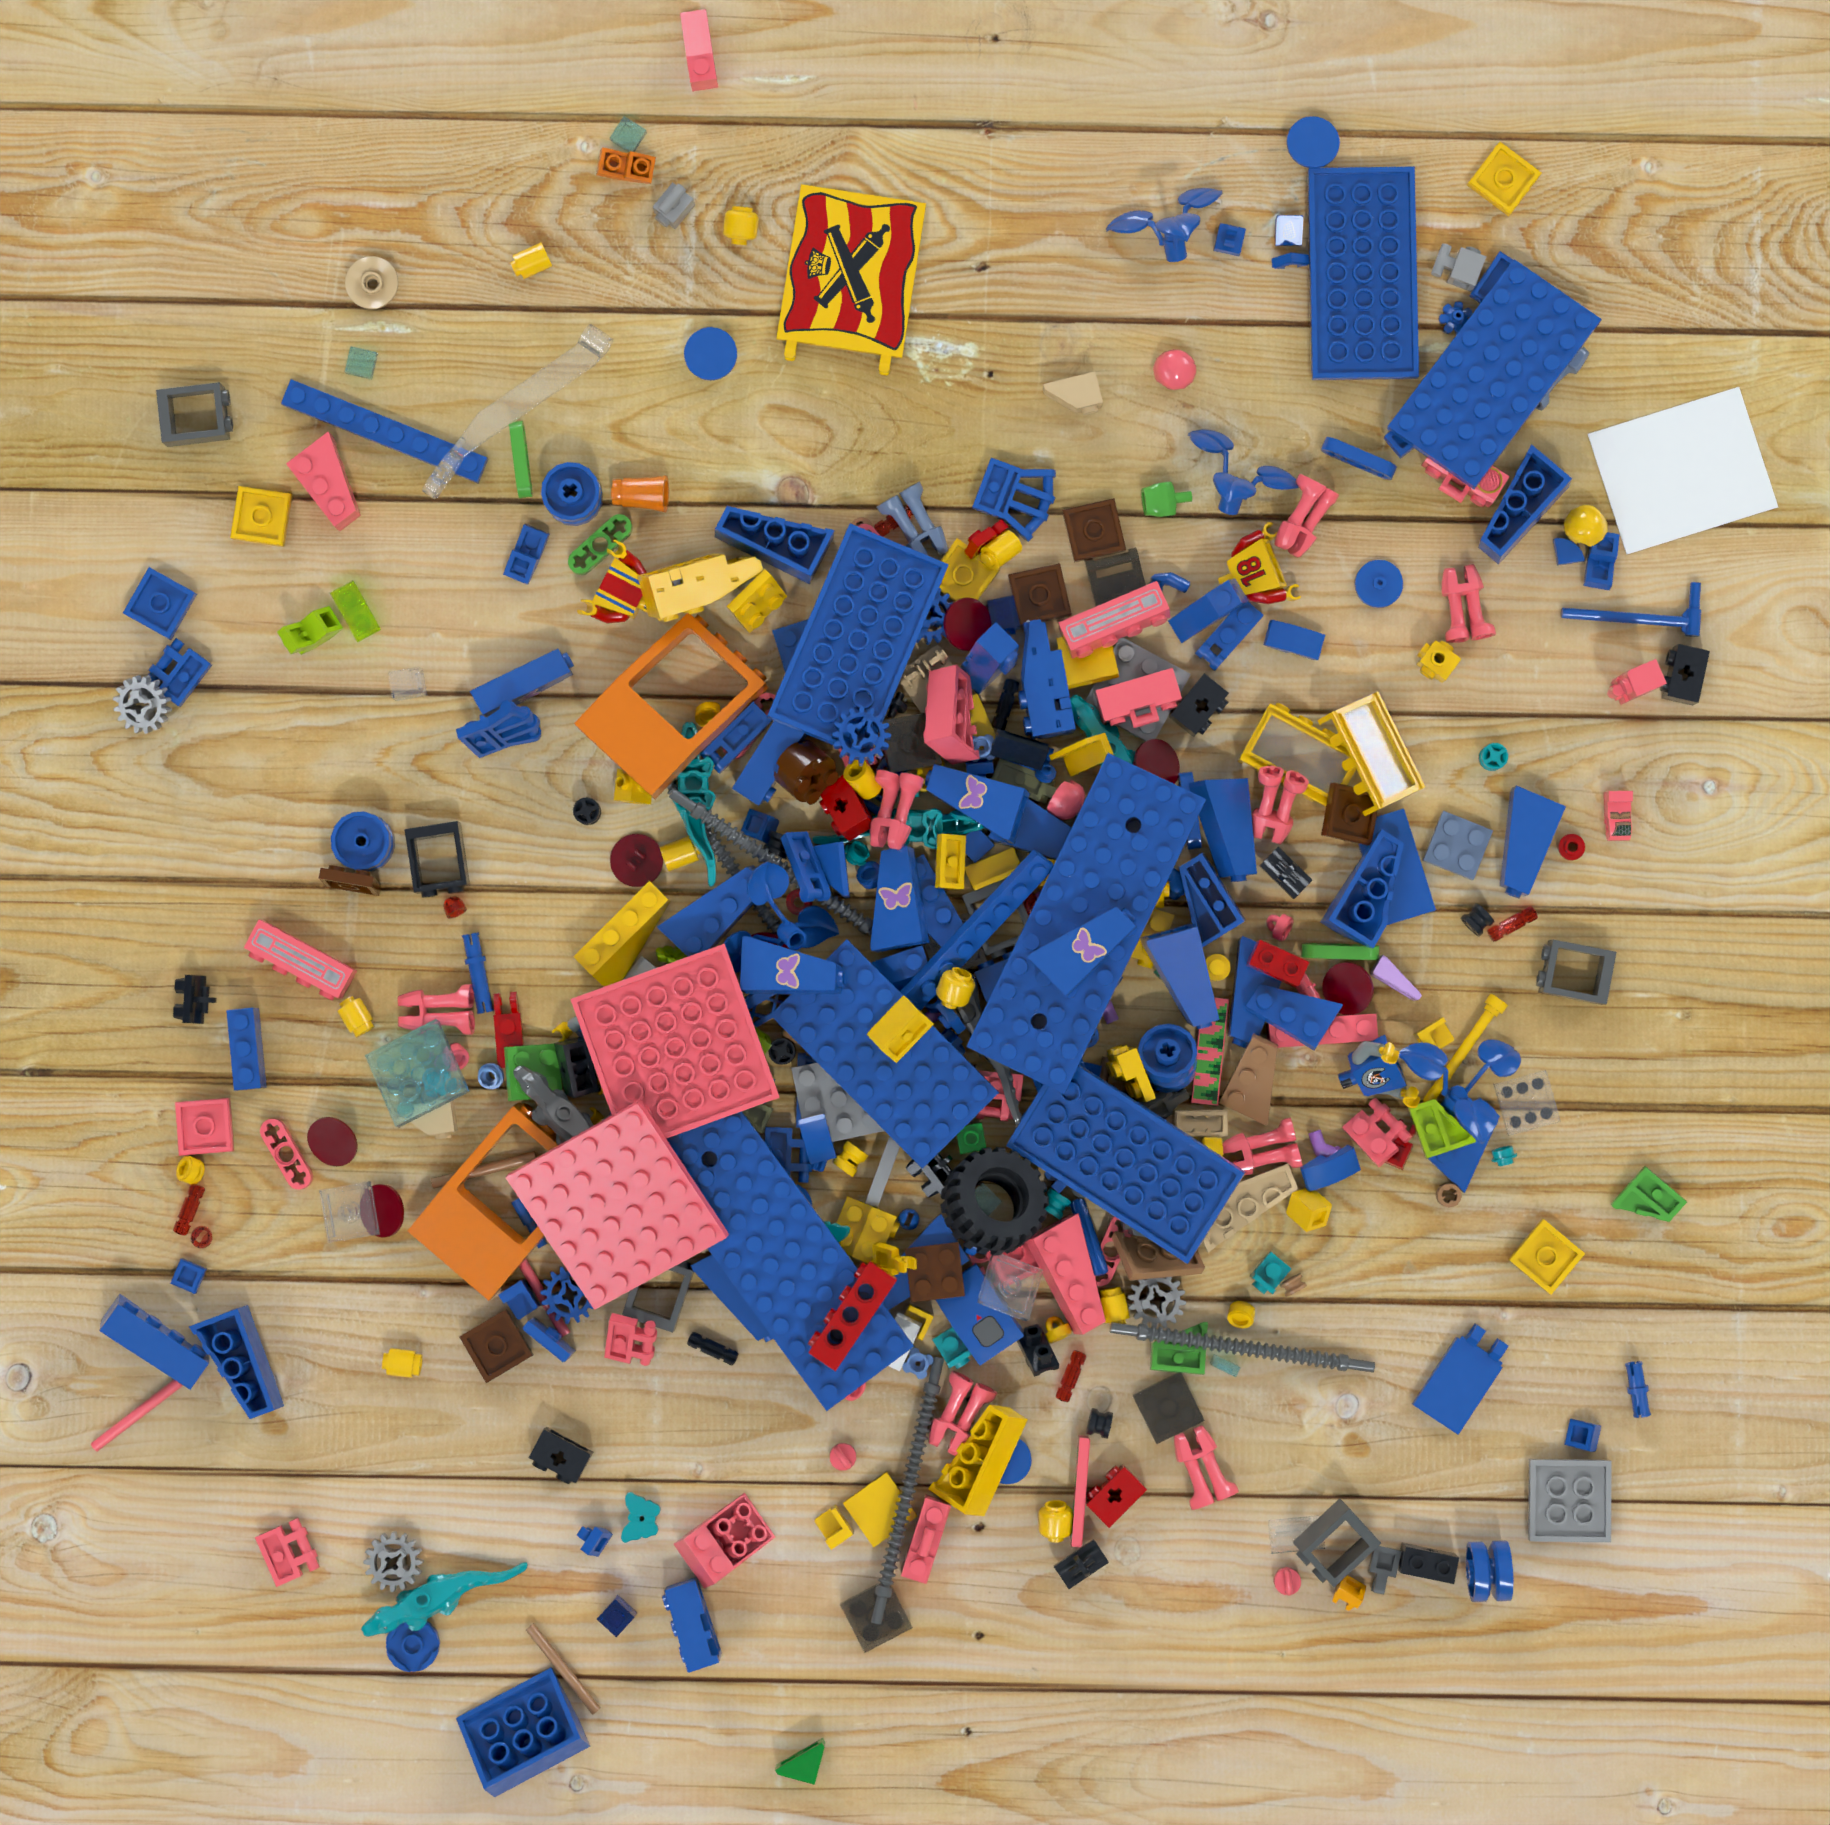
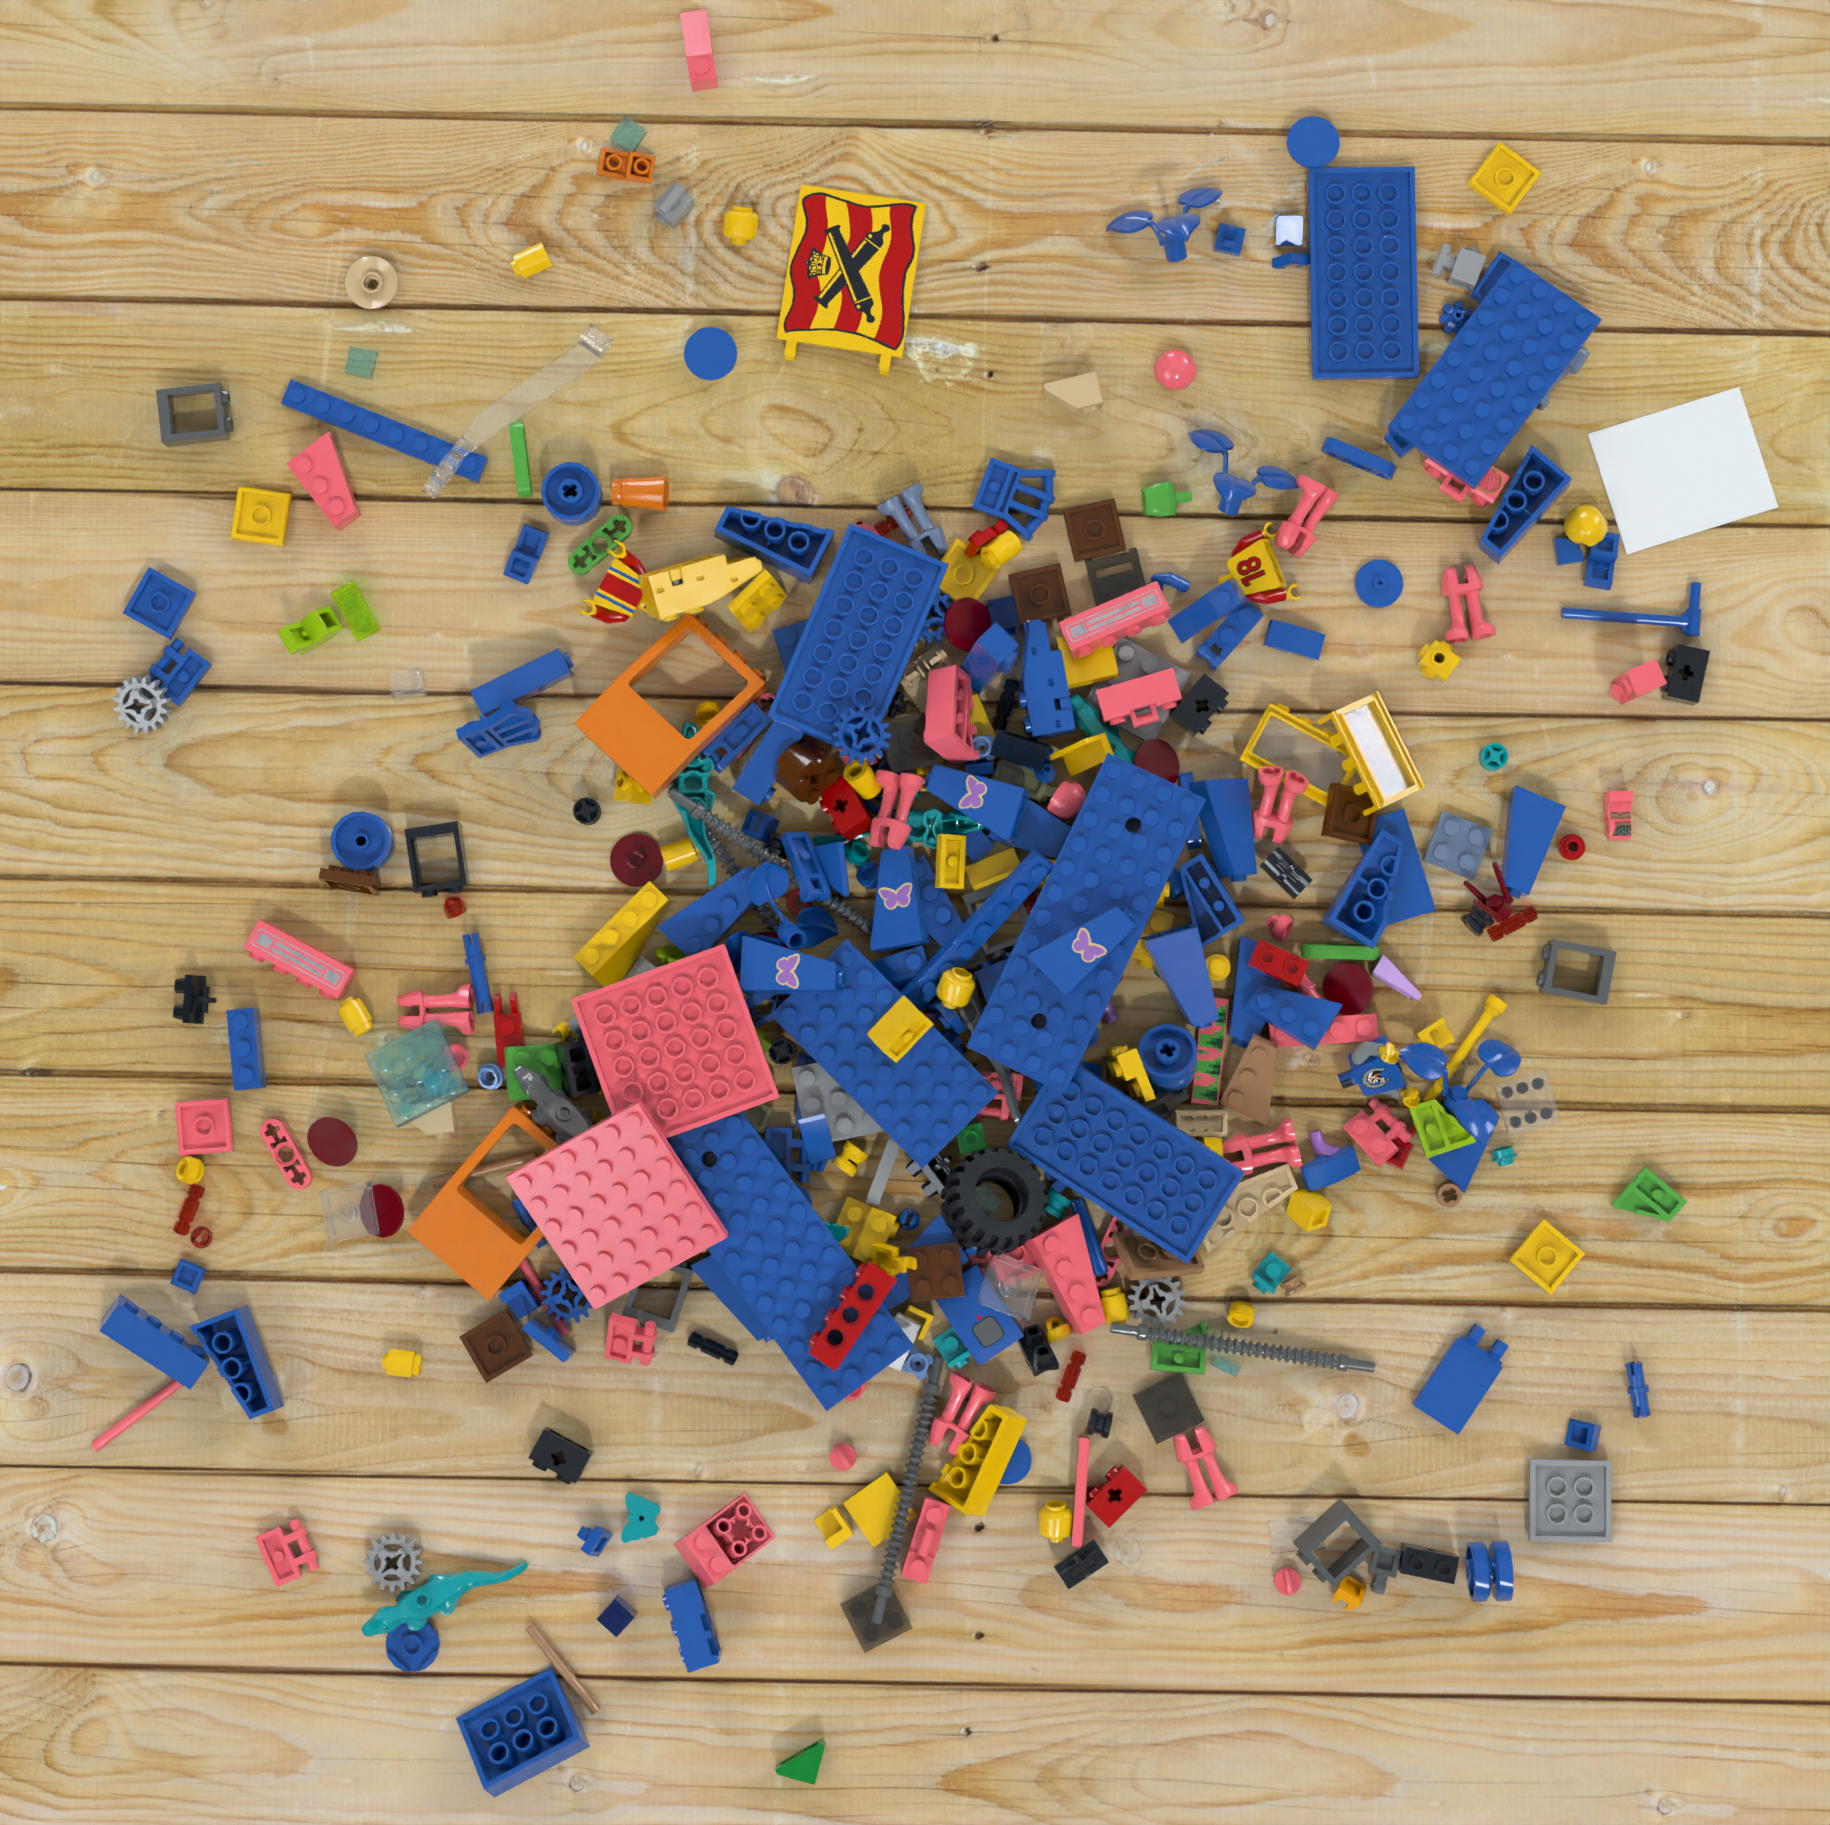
(1496, 905): none -> dark red plant

